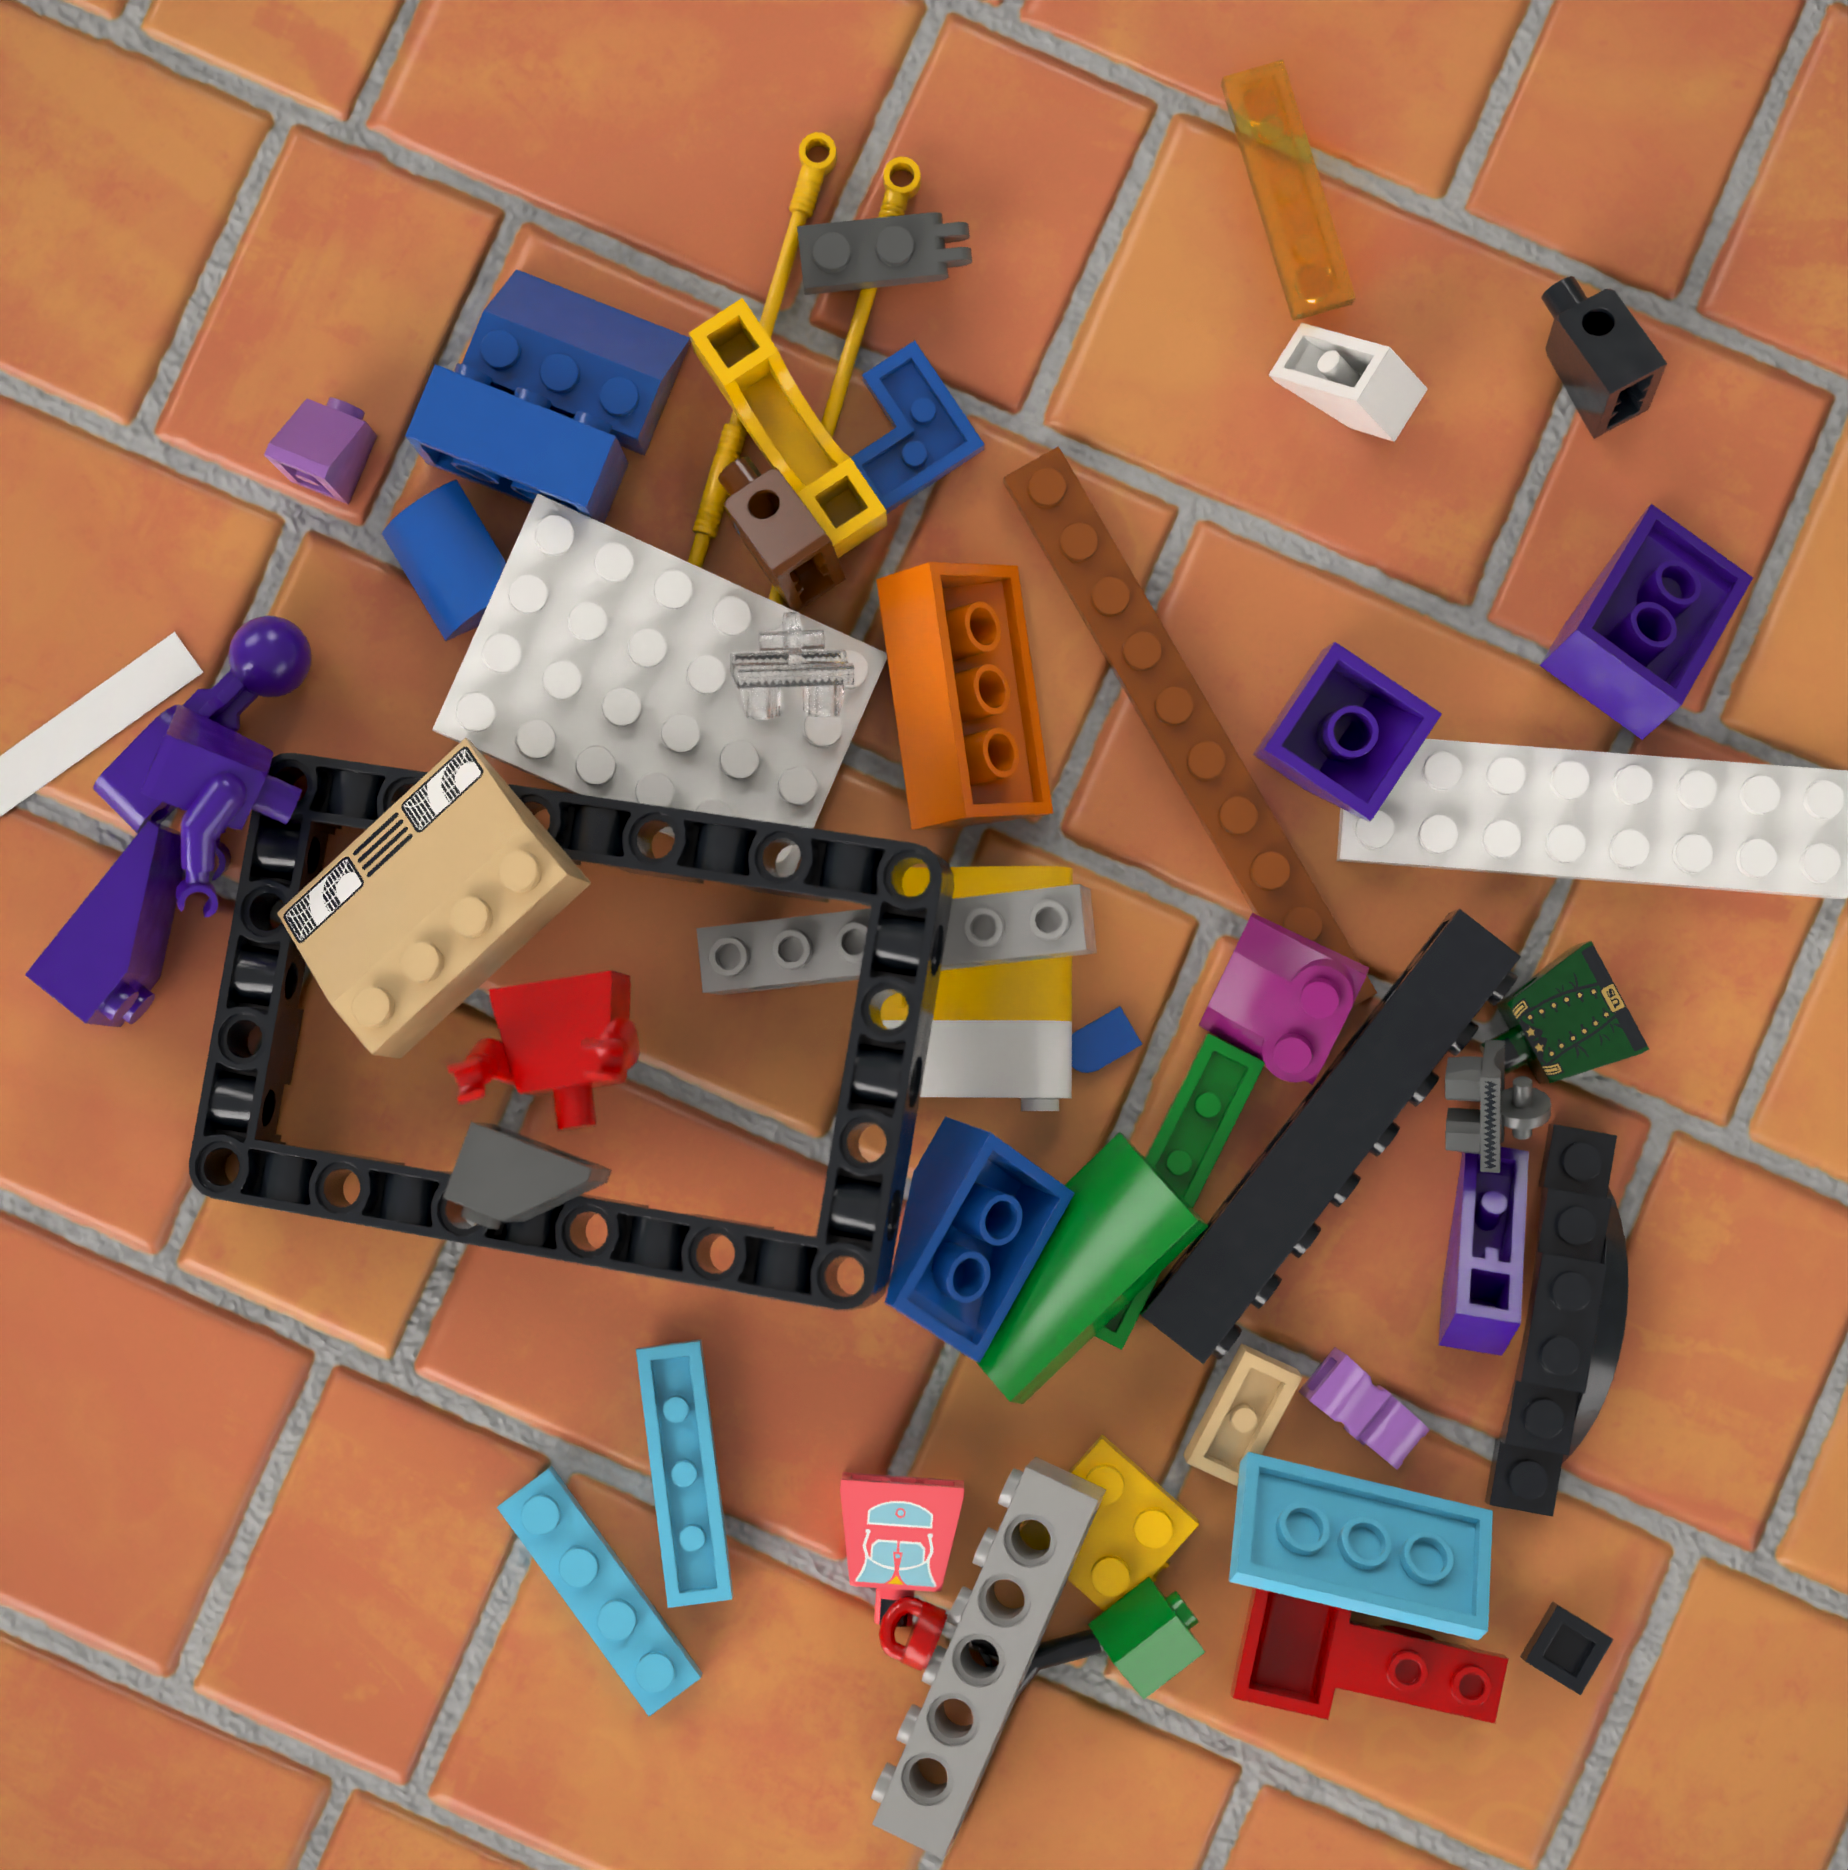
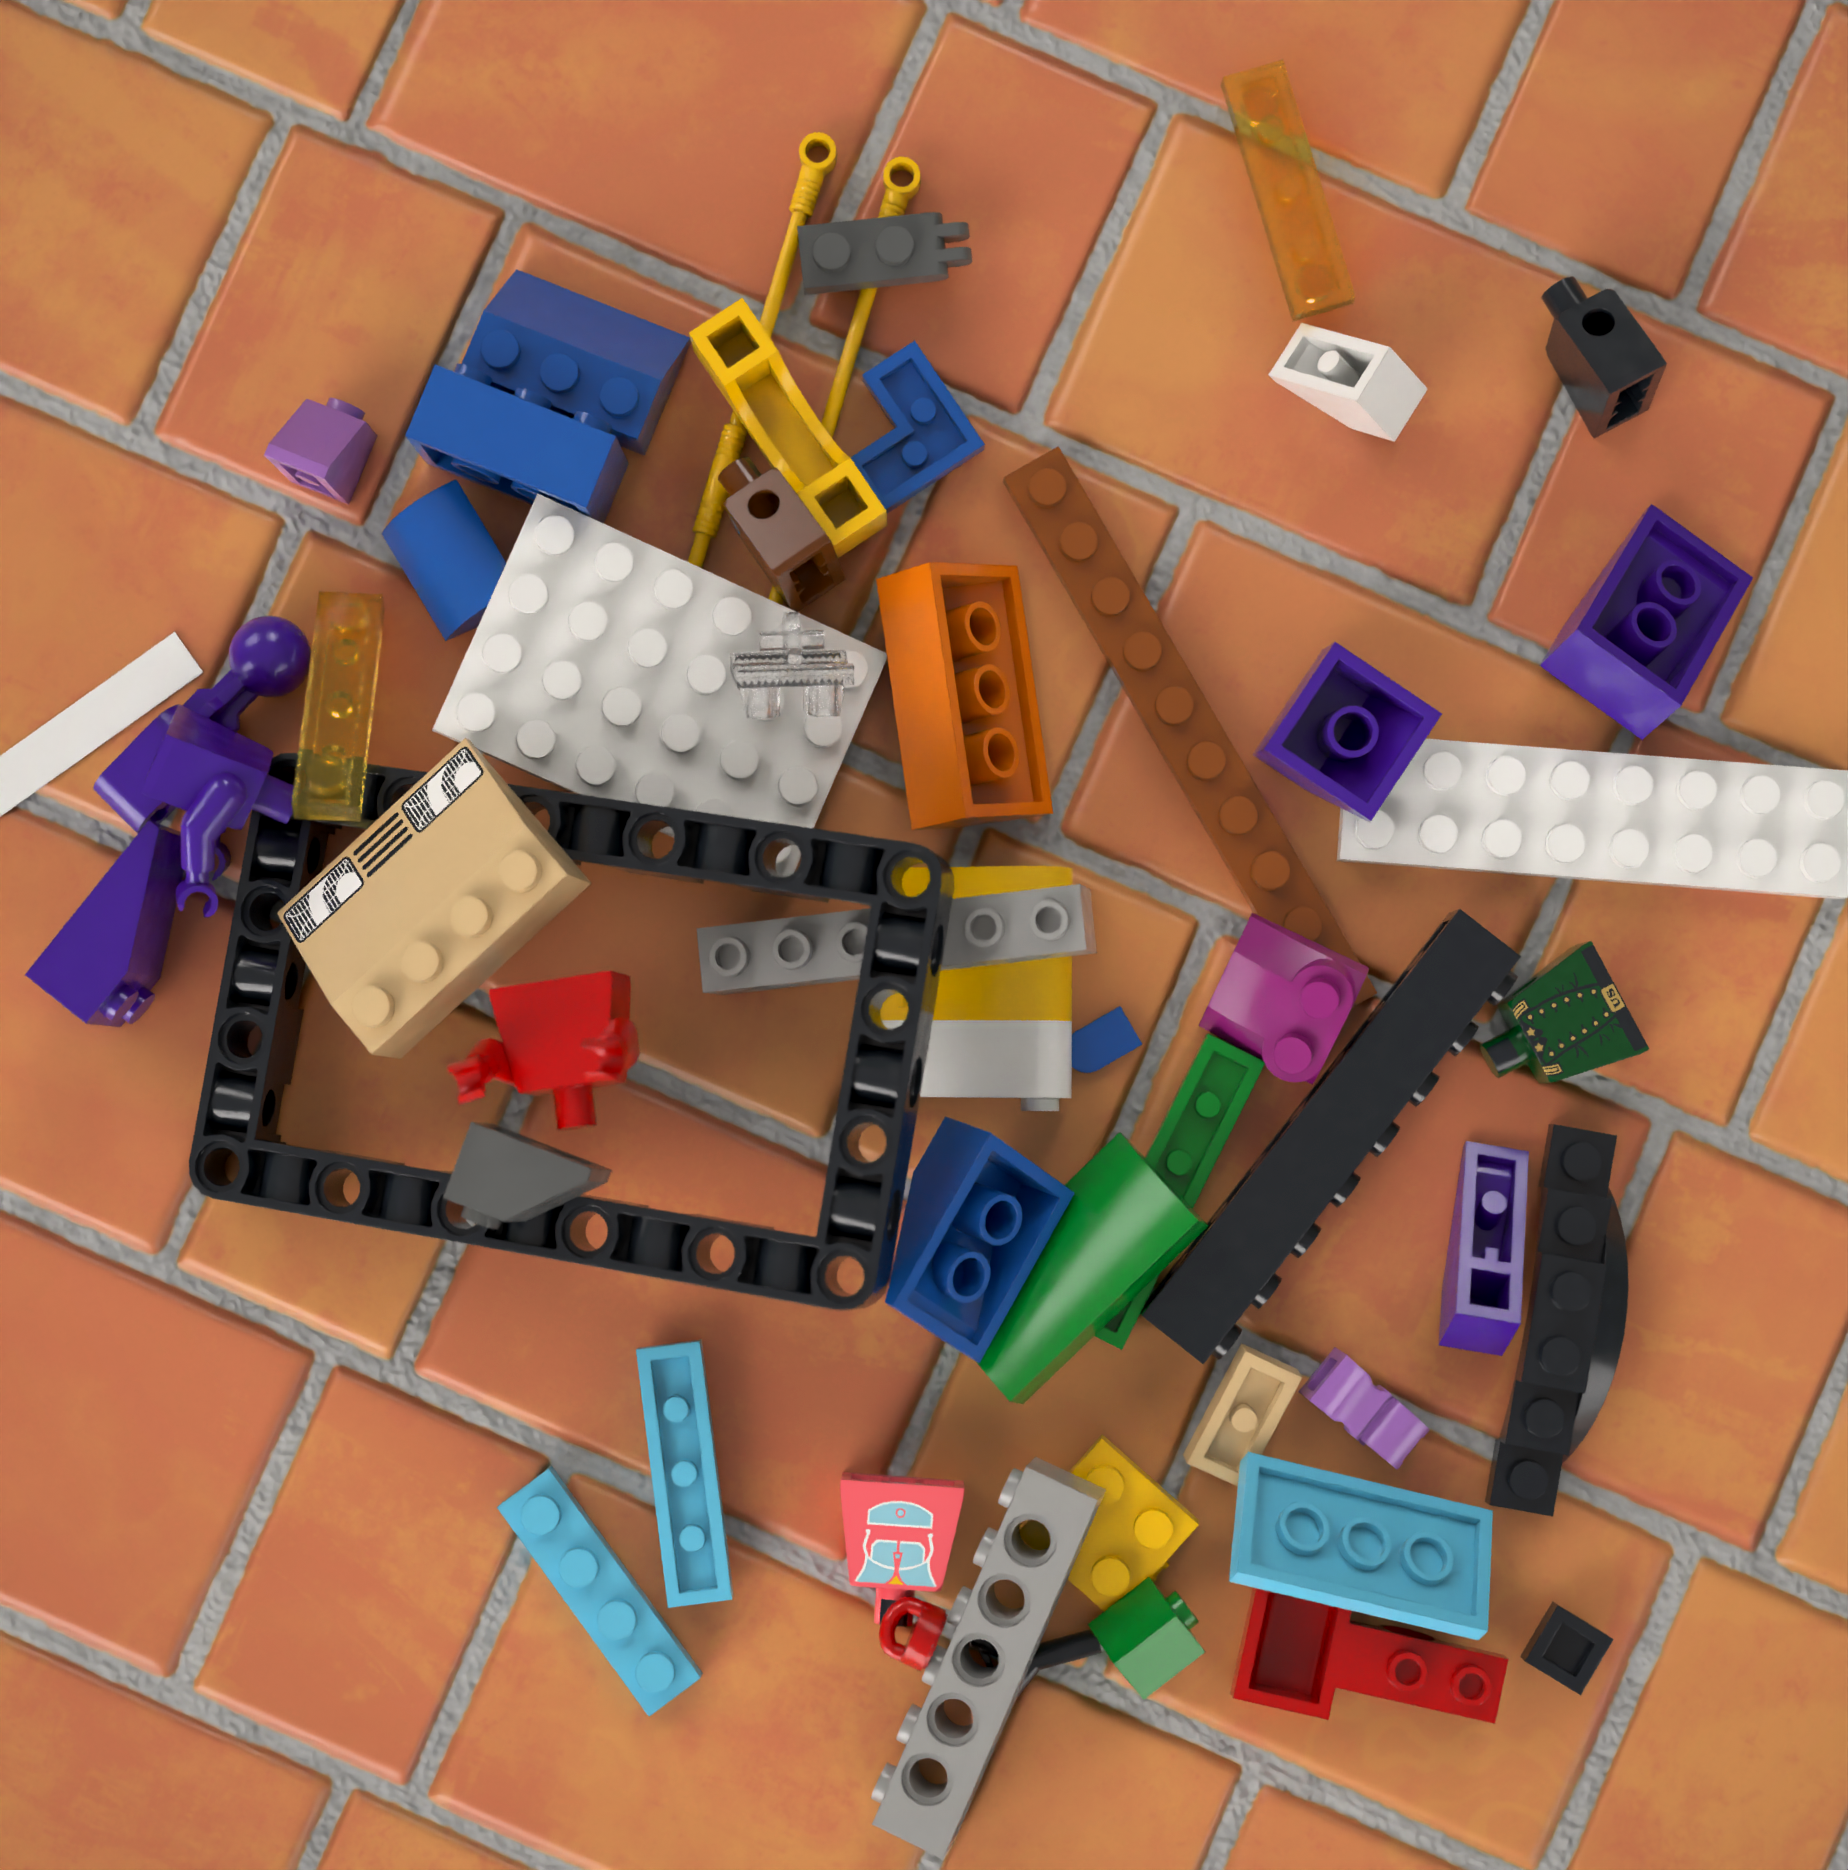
(338, 707): none -> clear yellow plate
(1484, 1082): dark grey hips -> none

